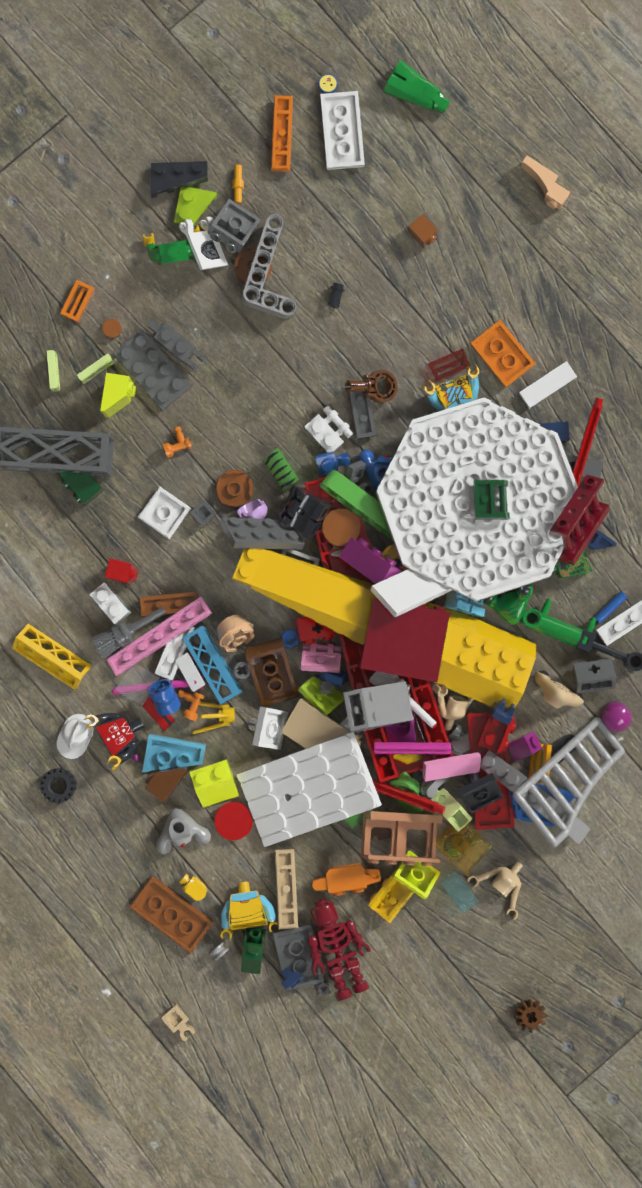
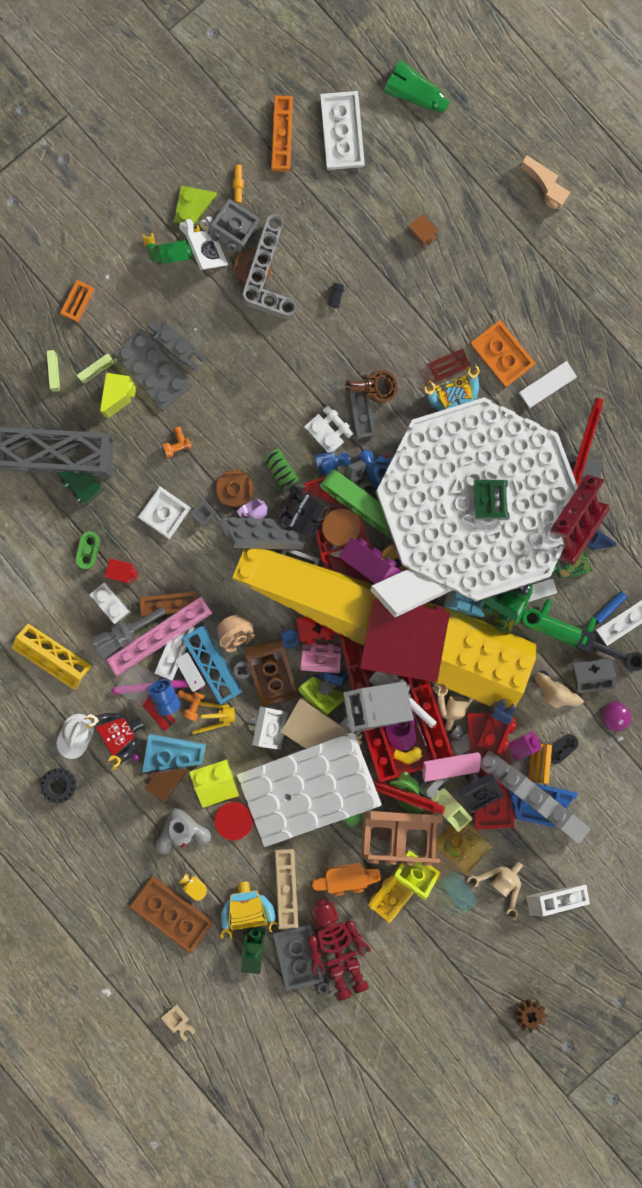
(87, 550): none -> bright green plate
(112, 328): dark orange tile -> none
(173, 175): black wing -> none
(218, 951): light grey bush -> none
(292, 979): dark blue tile -> none
(328, 84): light yellow tile -> none
(411, 748): dark pink axle -> none
(504, 618): none -> dark green plate
(543, 589): none -> white sticker
(557, 900): none -> white slope
(561, 428): dark blue tile -> none
(580, 797): light grey bar -> none

